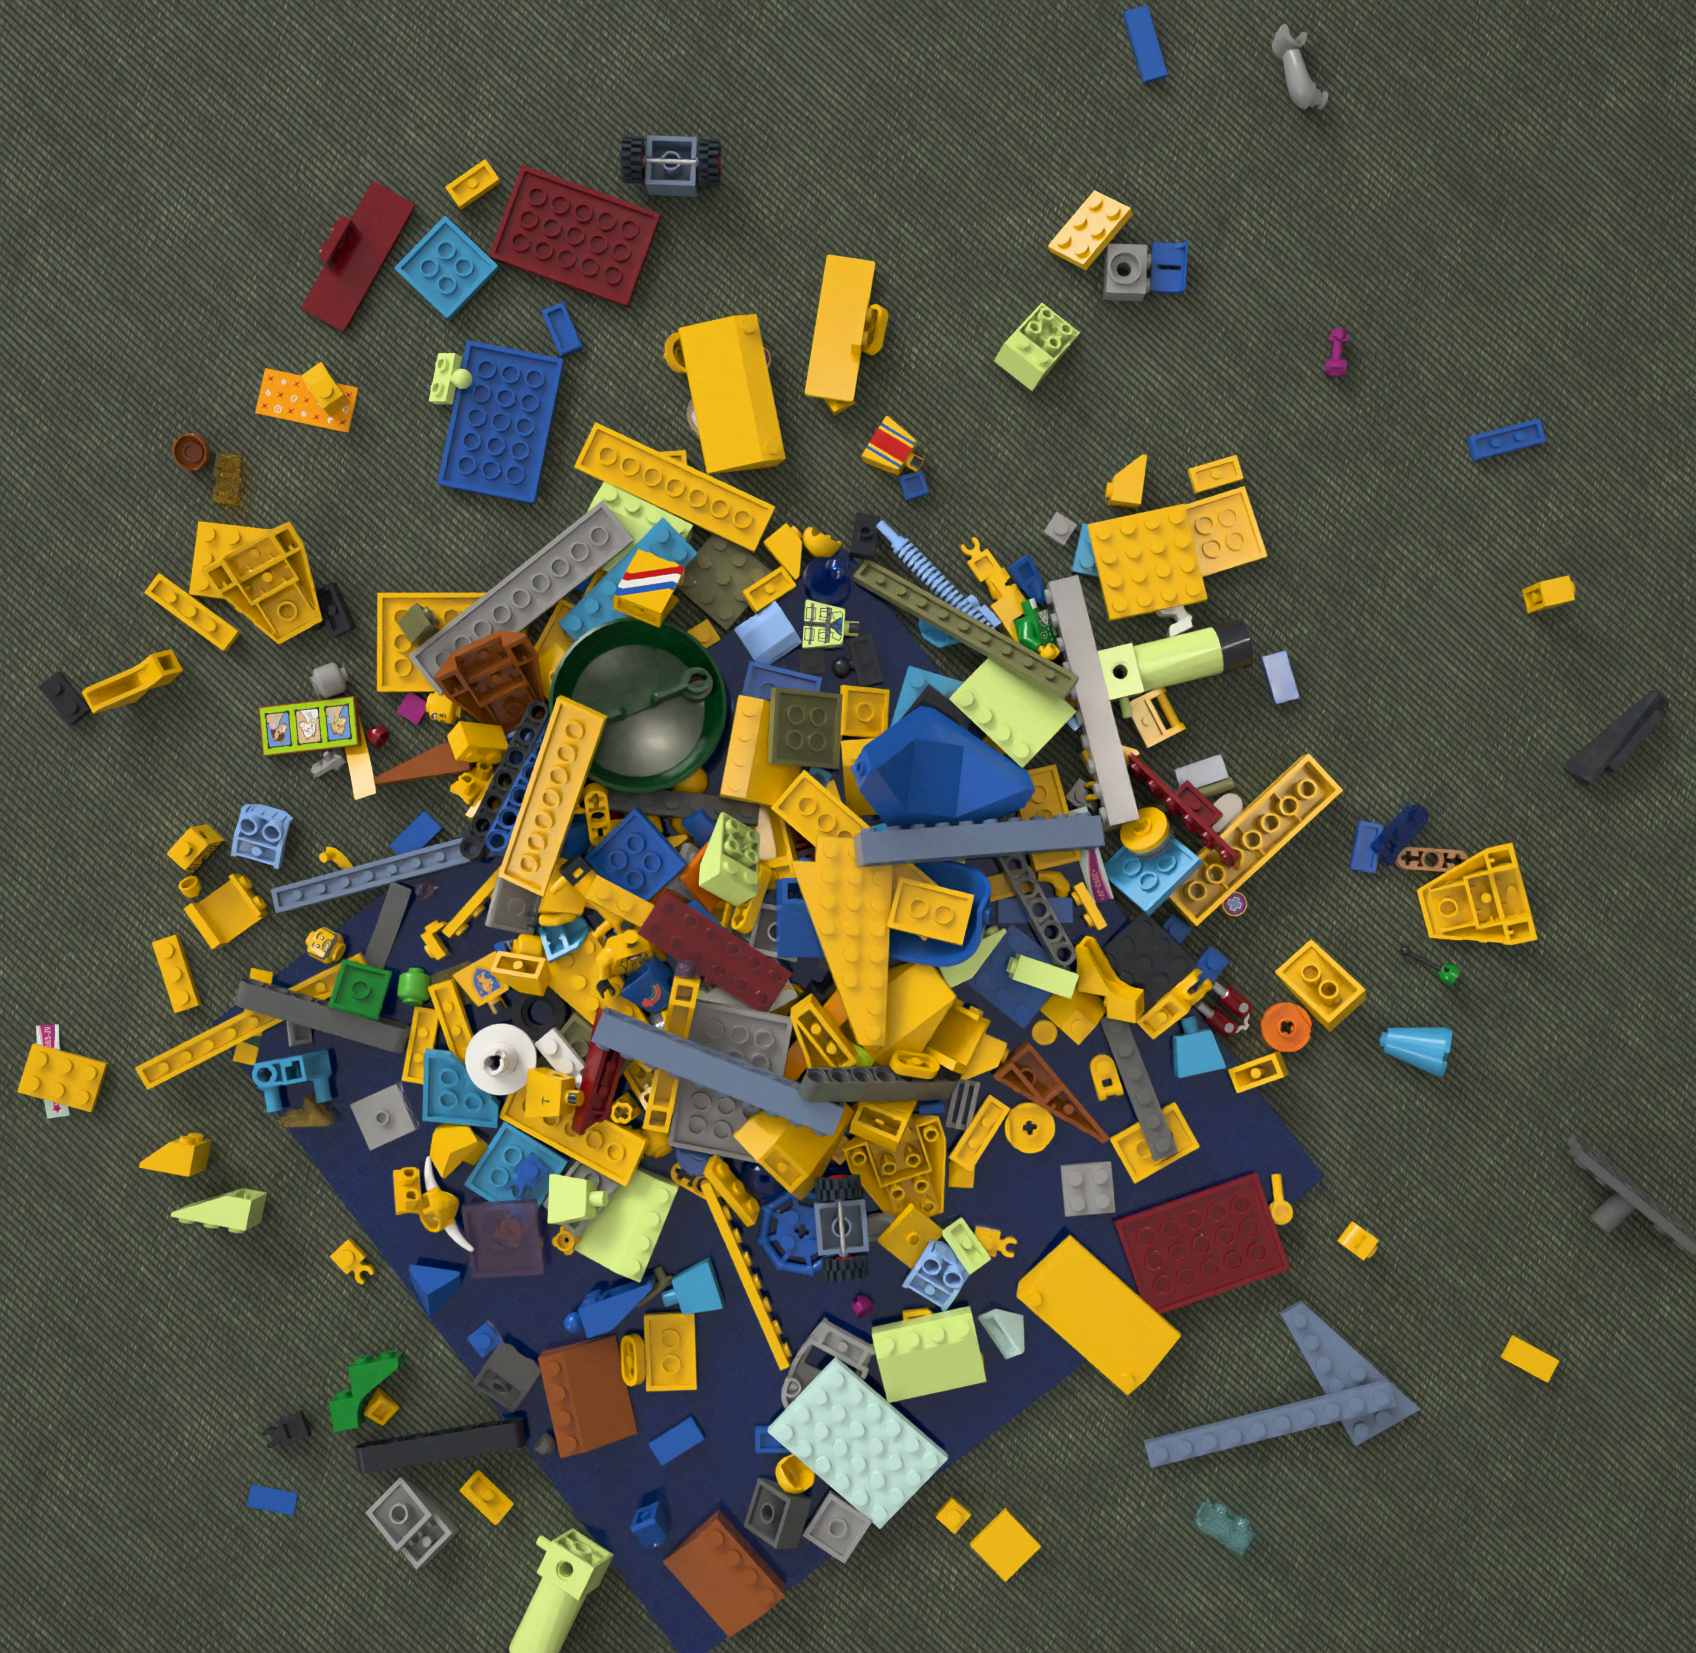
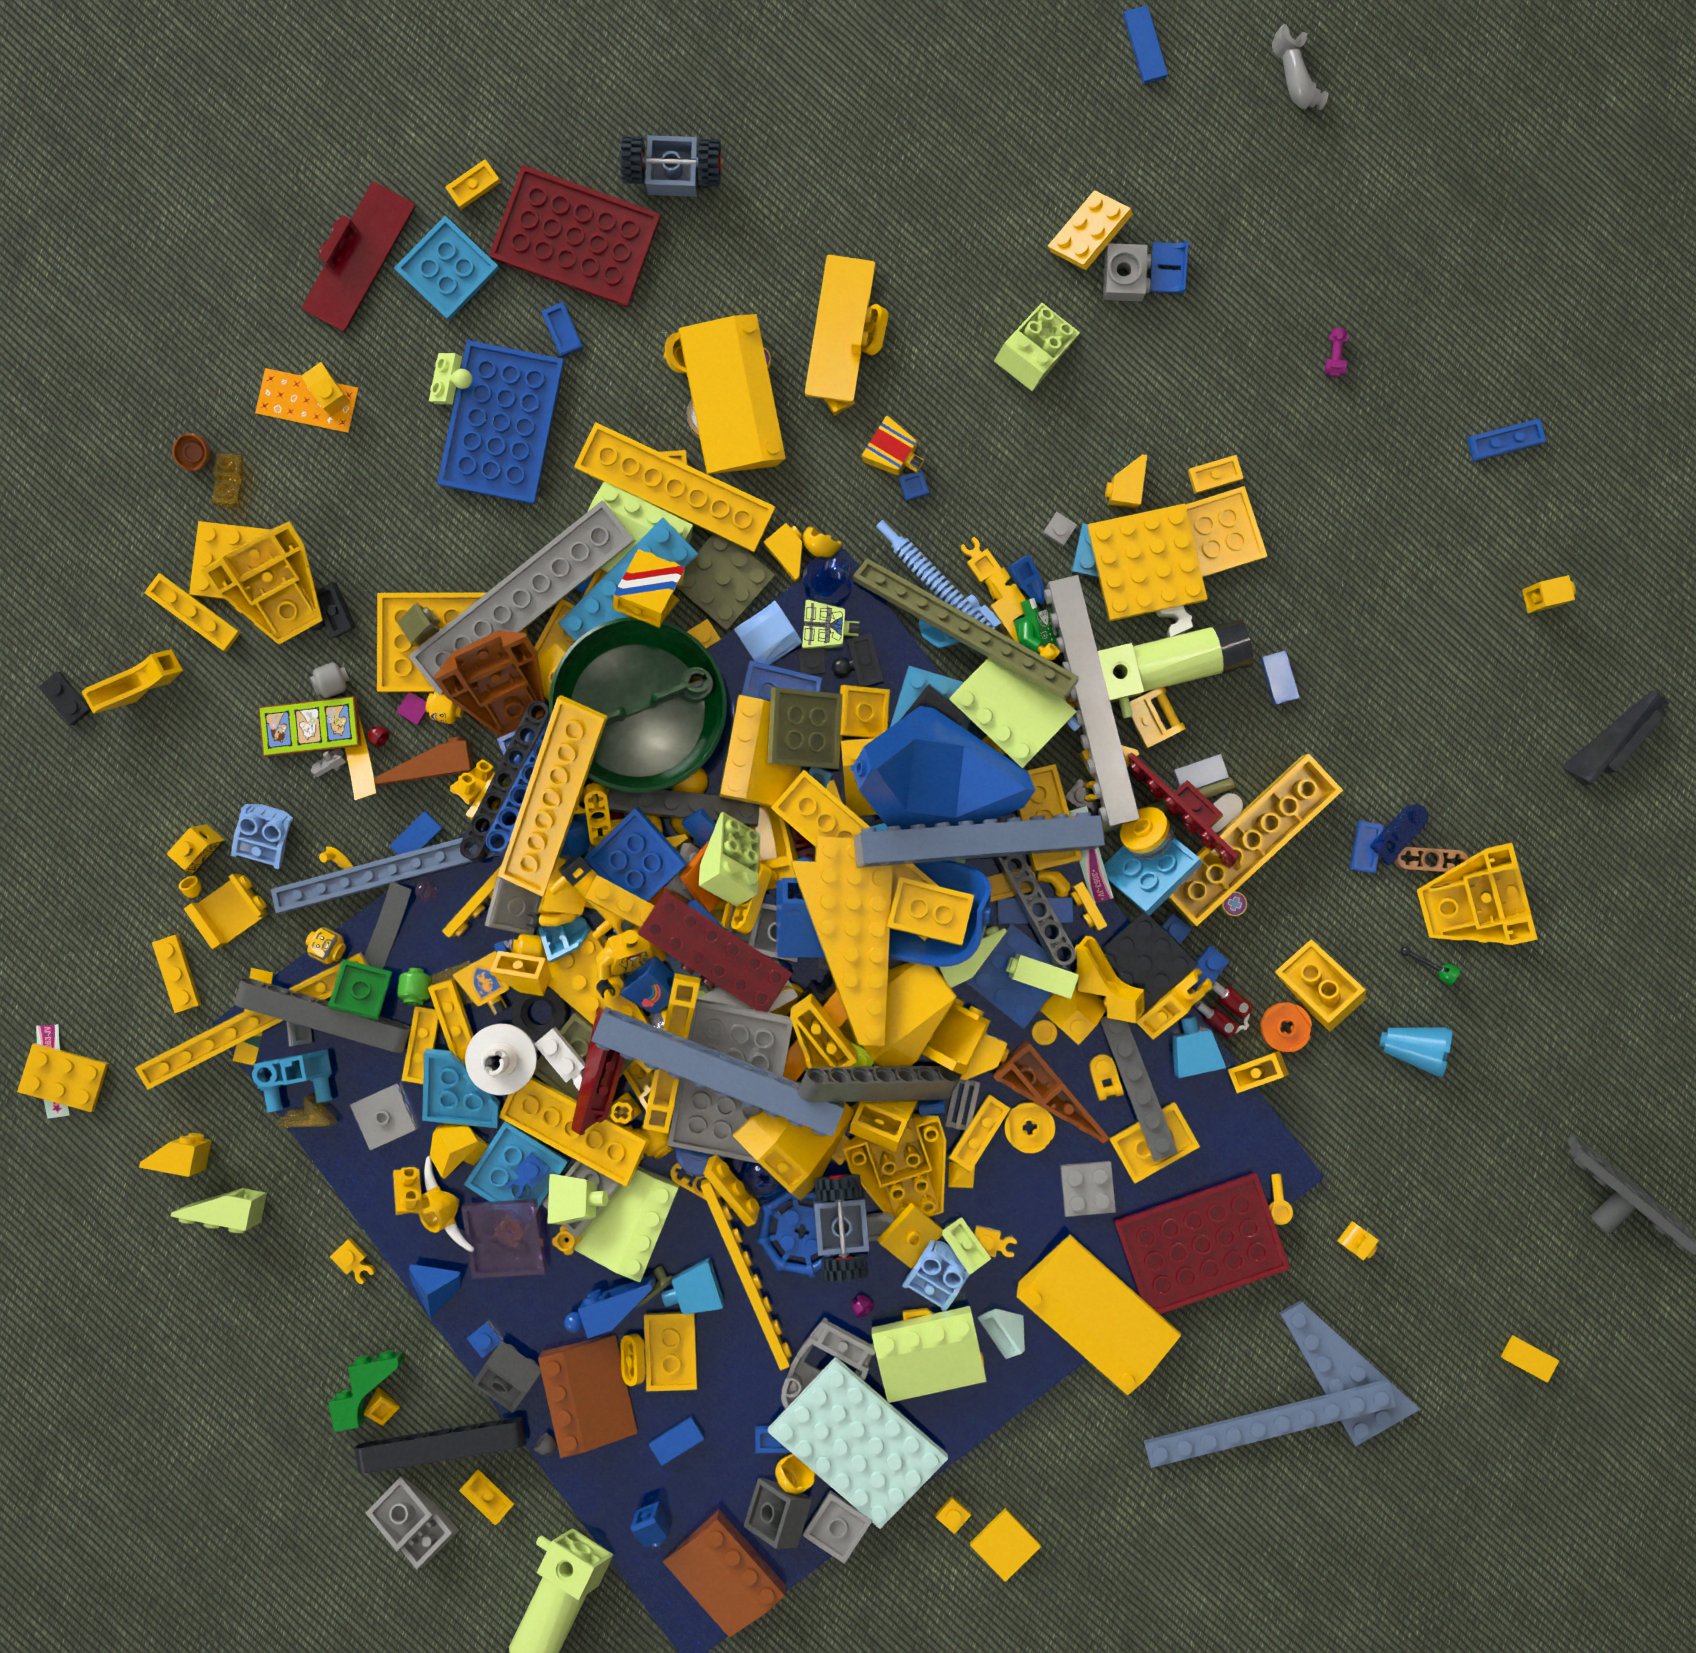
(272, 1499): blue sticker -> none
(289, 1429): black plate -> none
(434, 945): yellow bracket -> none
(478, 742): yellow brick -> none
(550, 1093): yellow torso -> none
(685, 969): hinge -> none
(769, 589): yellow plate -> none
(864, 536): black plate -> none
(914, 1064): yellow plate -> none
(1223, 1526): clear light blue brick -> none

